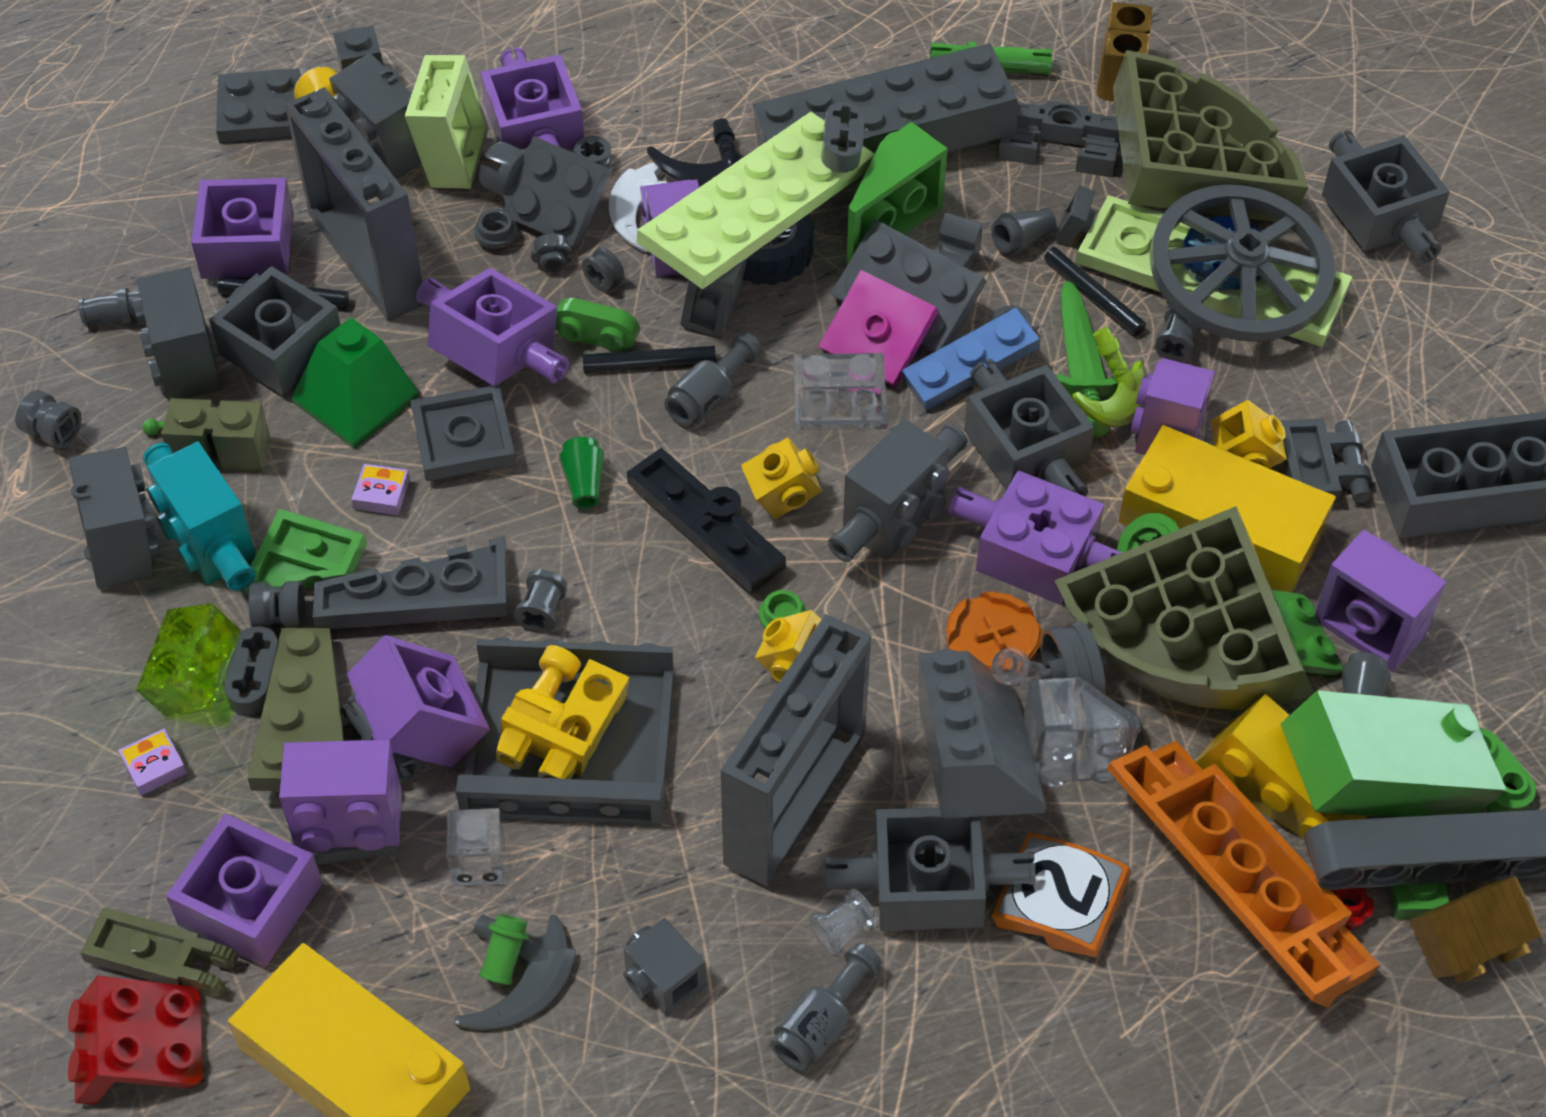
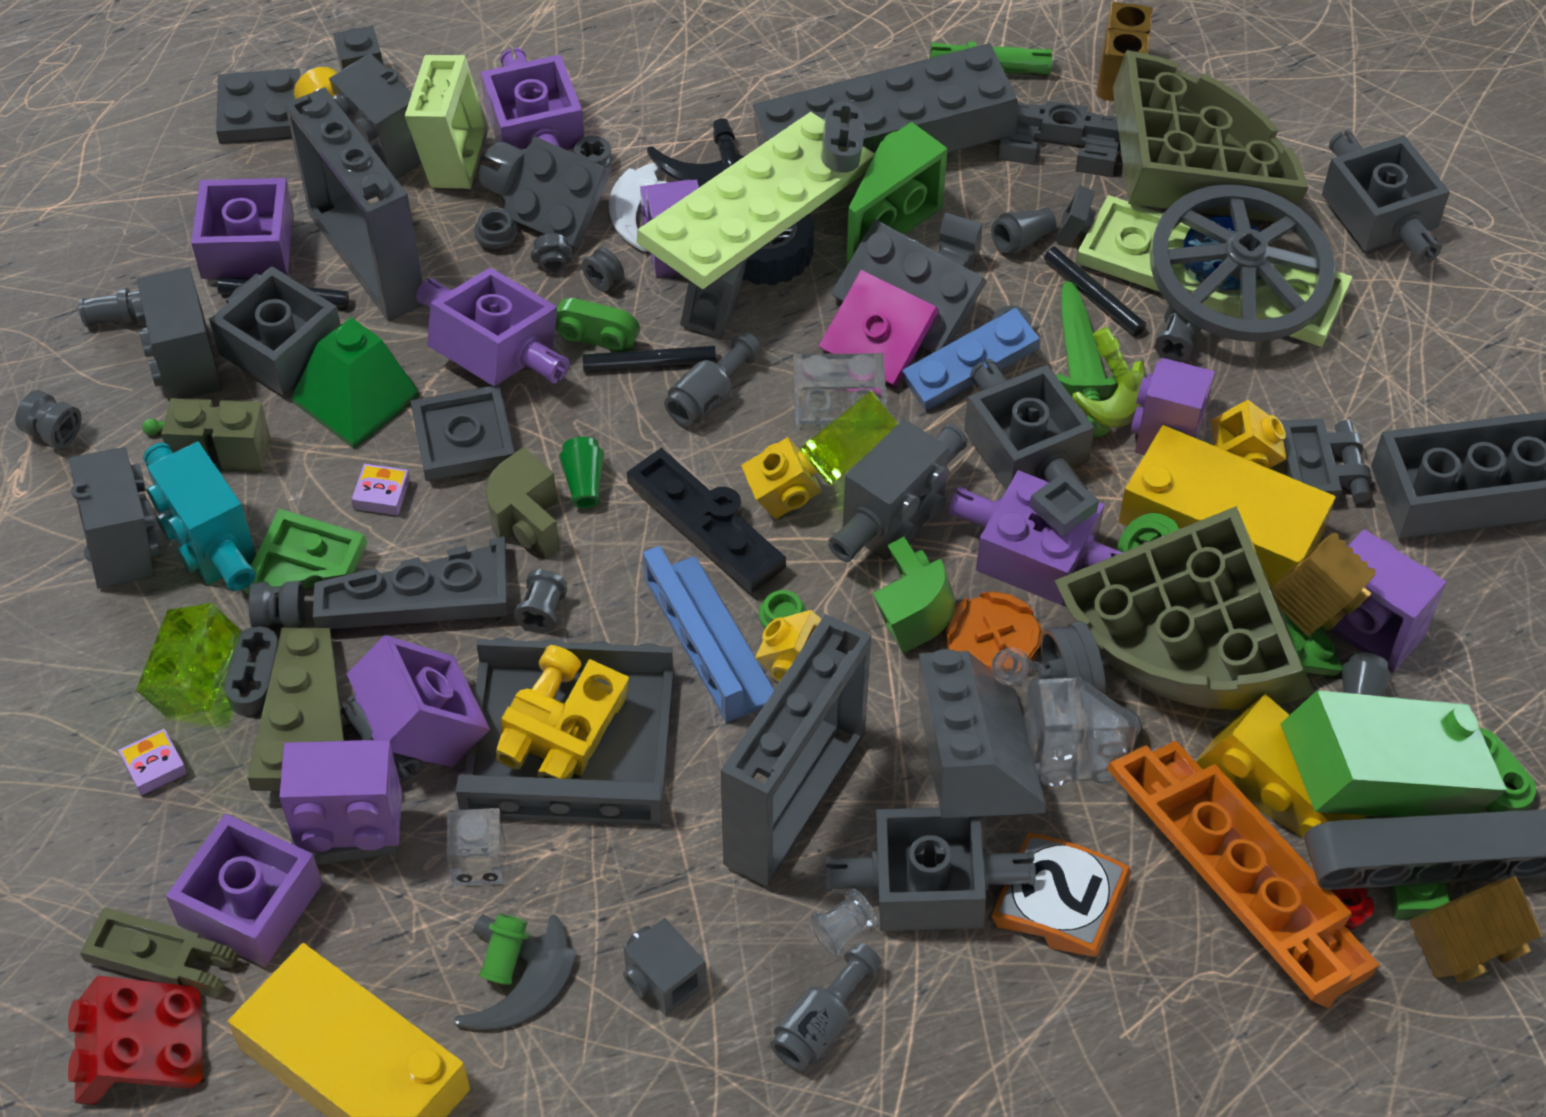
(517, 502): none -> olive brick
(707, 634): none -> medium blue panel
(849, 438): none -> clear neon green brick
(919, 602): none -> bright green brick
(1064, 503): none -> dark grey plate
(1324, 585): none -> pearl gold brick

